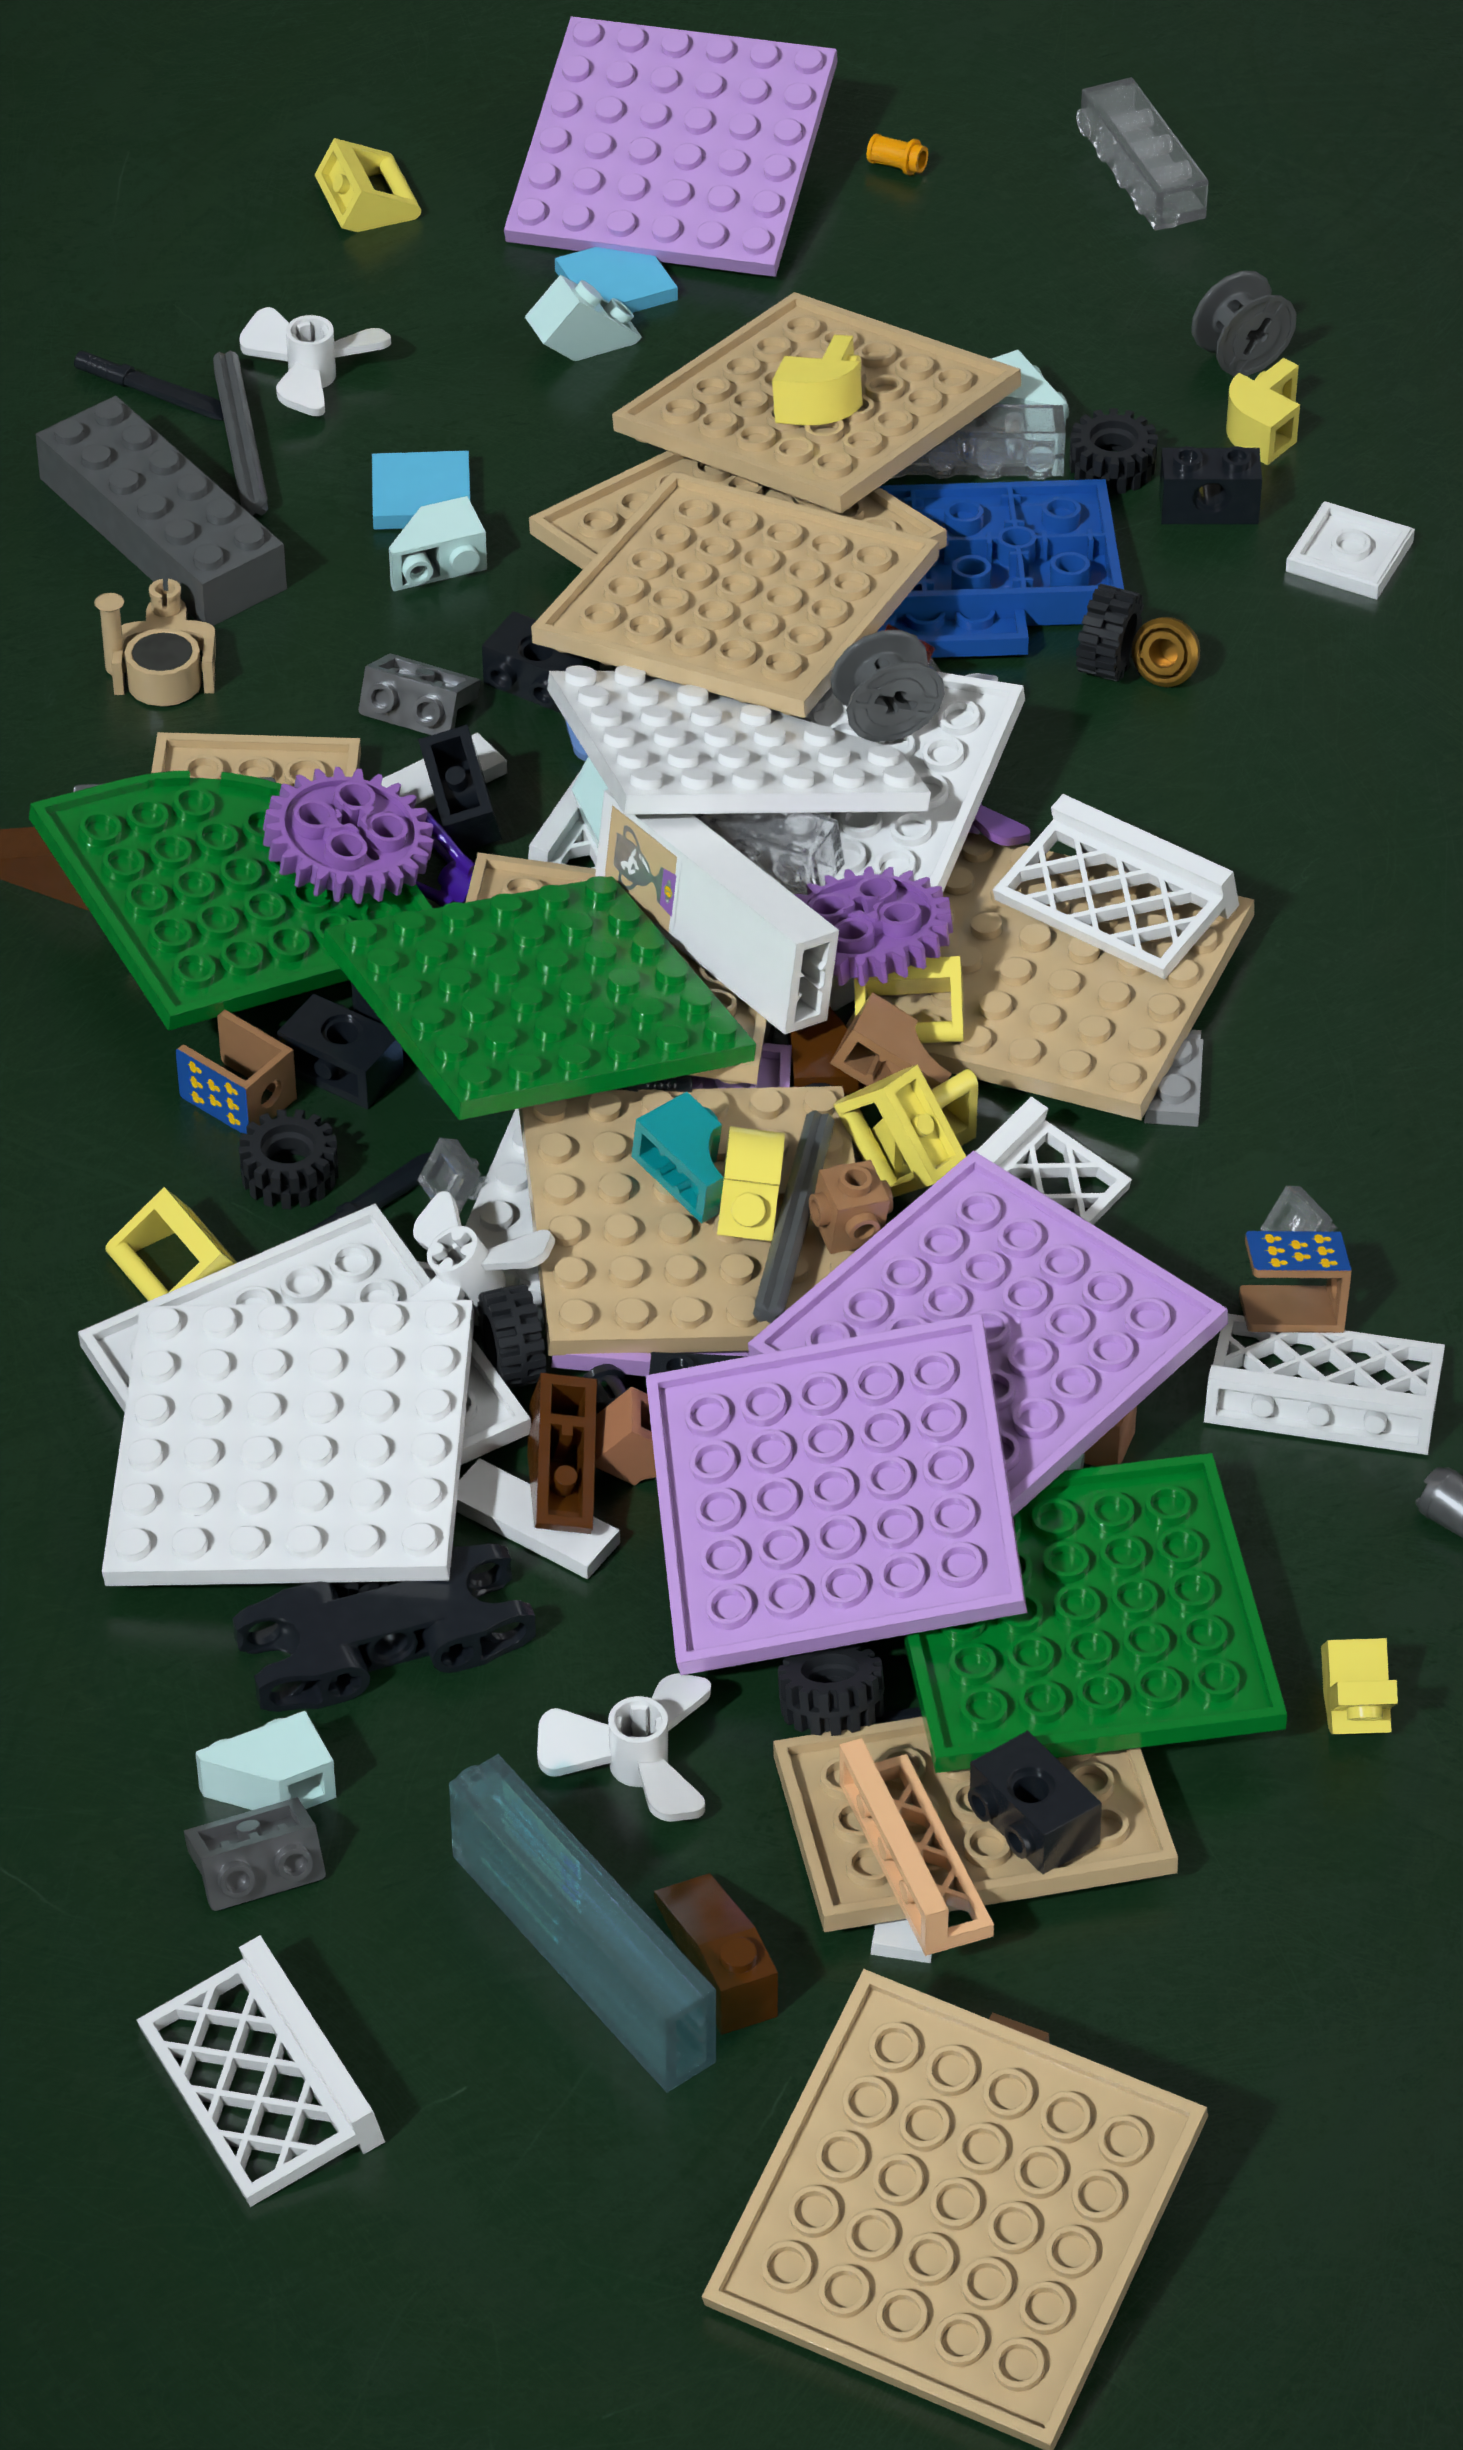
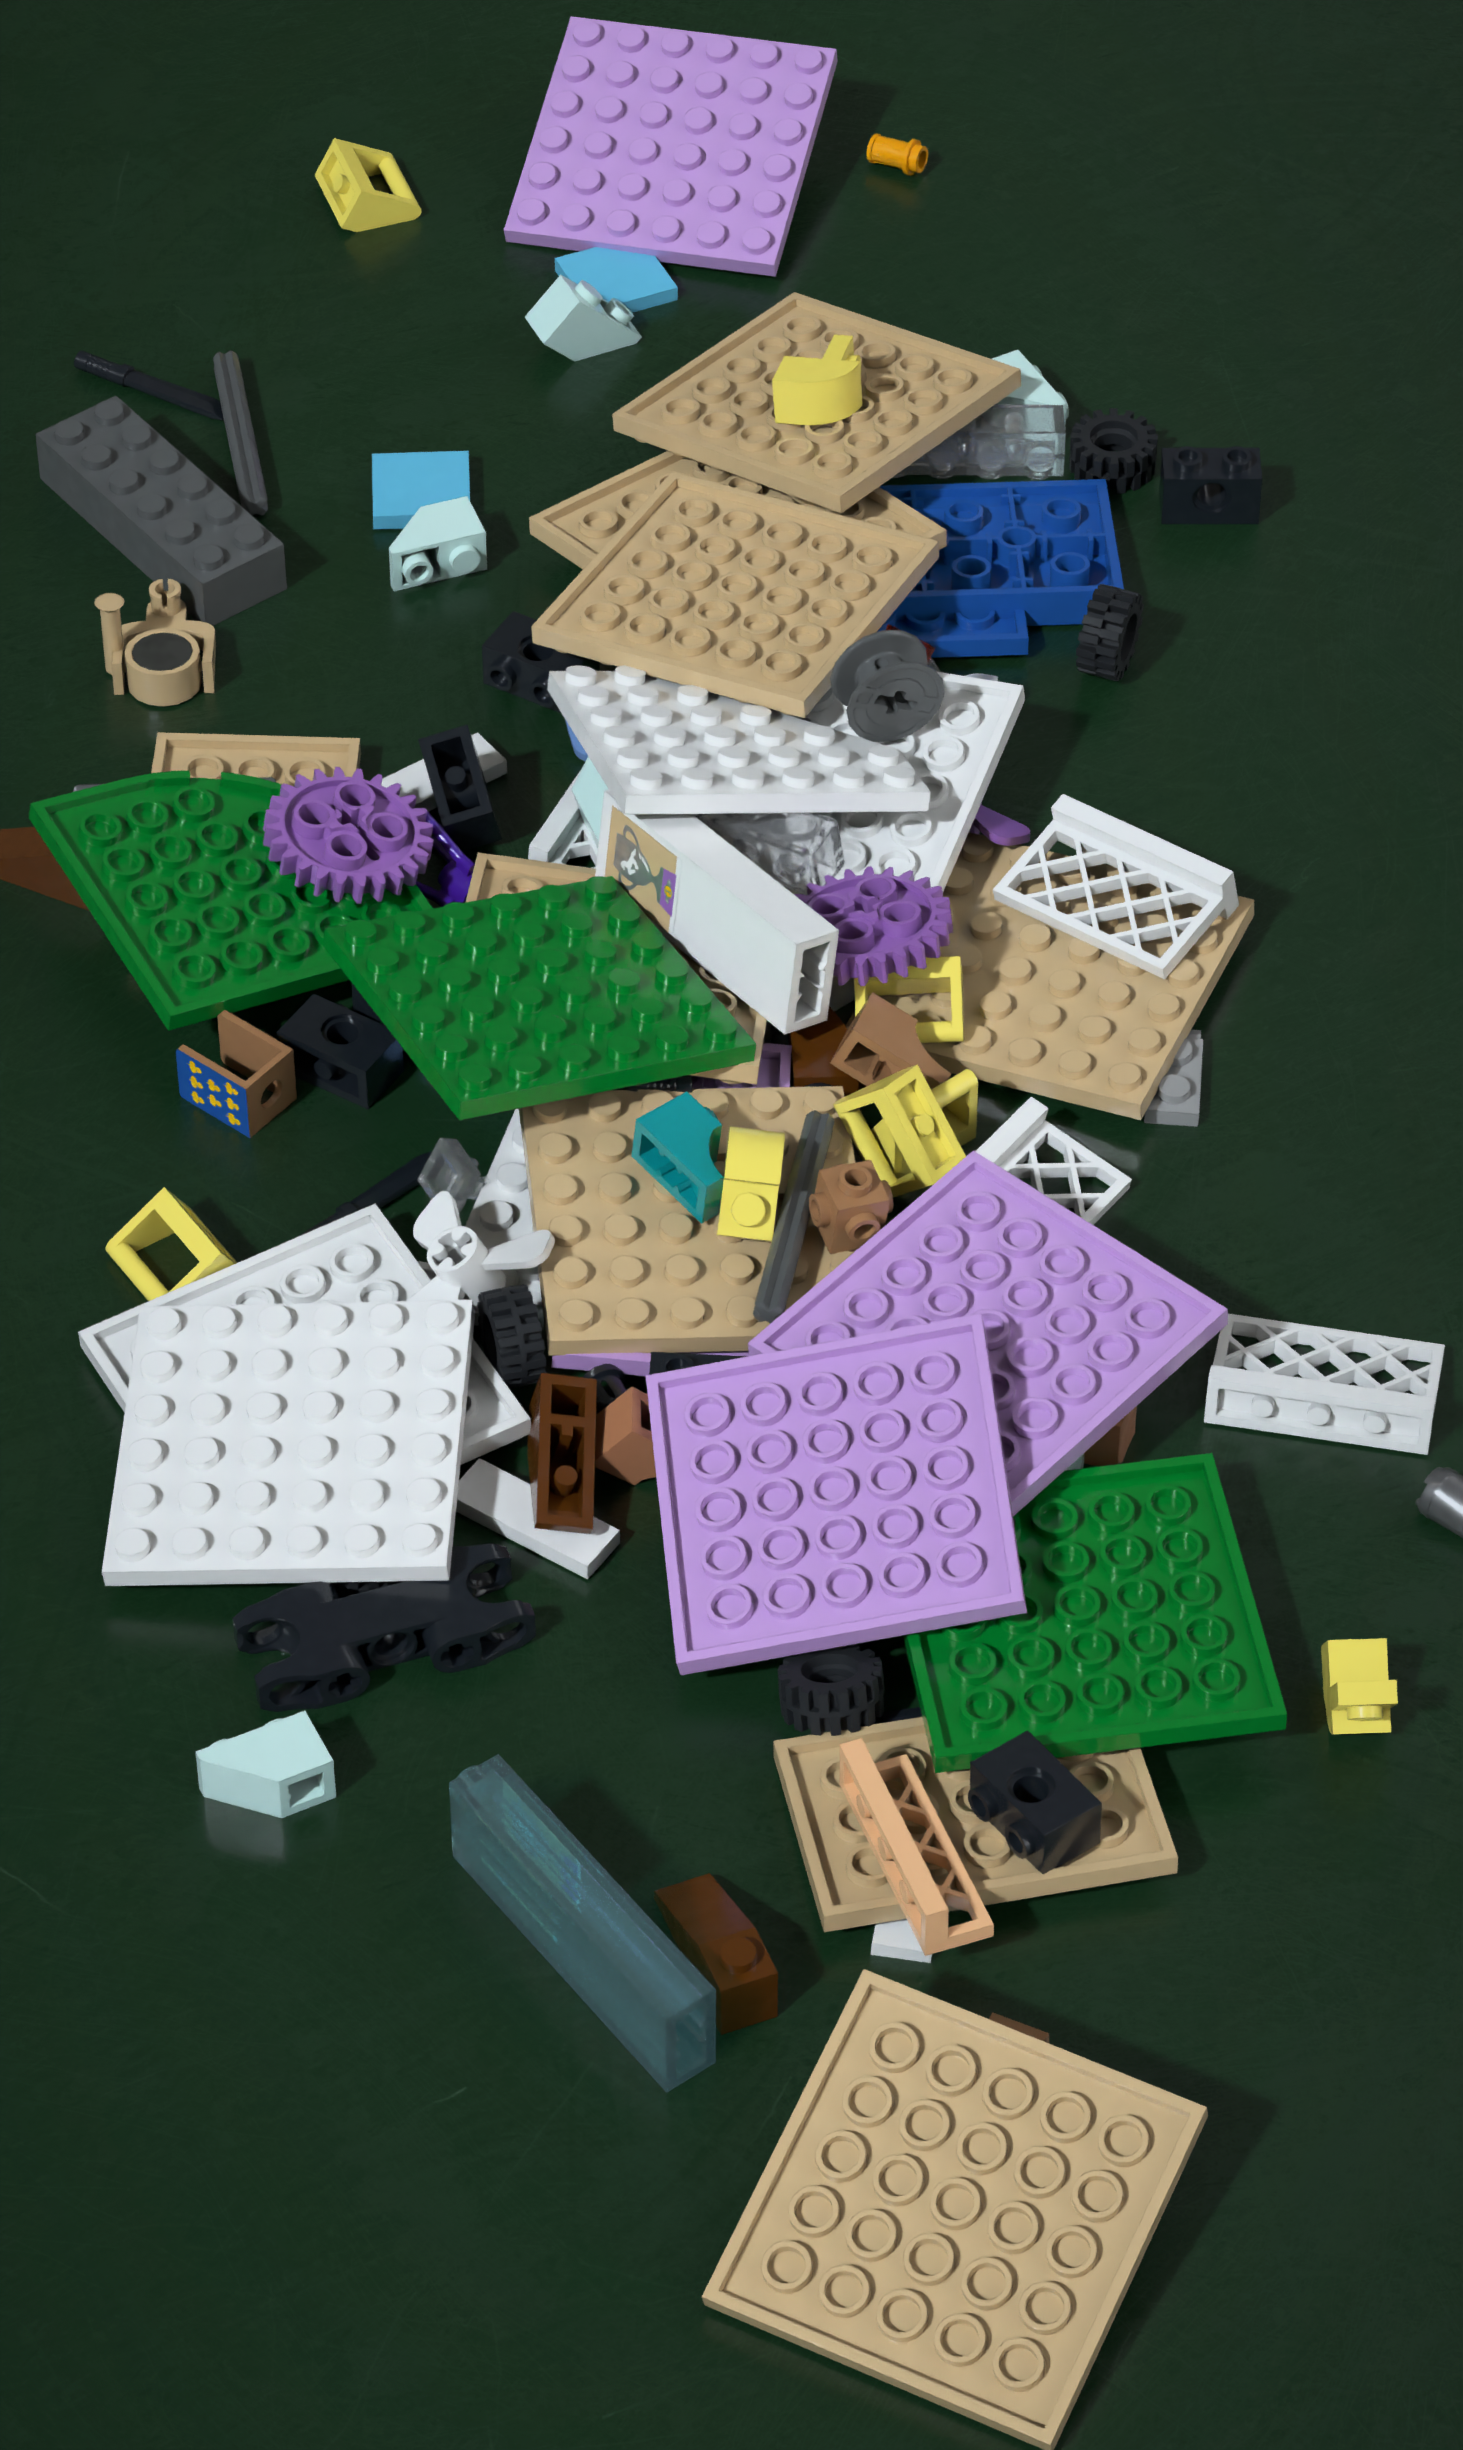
(256, 1853): flat silver bracket -> none
(288, 1180): black tyre -> none
(310, 353): white piece -> none
(310, 2056): white fence -> none
(415, 694): flat silver bracket -> none
(631, 1744): white piece -> none
(1143, 154): clear brick -> none
(1166, 651): pearl gold brick -> none
(1262, 318): dark grey piece -> none
(1265, 410): light yellow brick -> none
(1296, 1306): medium nougat piece -> none
(1297, 1212): clear tile -> none
(1350, 550): white tile -> none

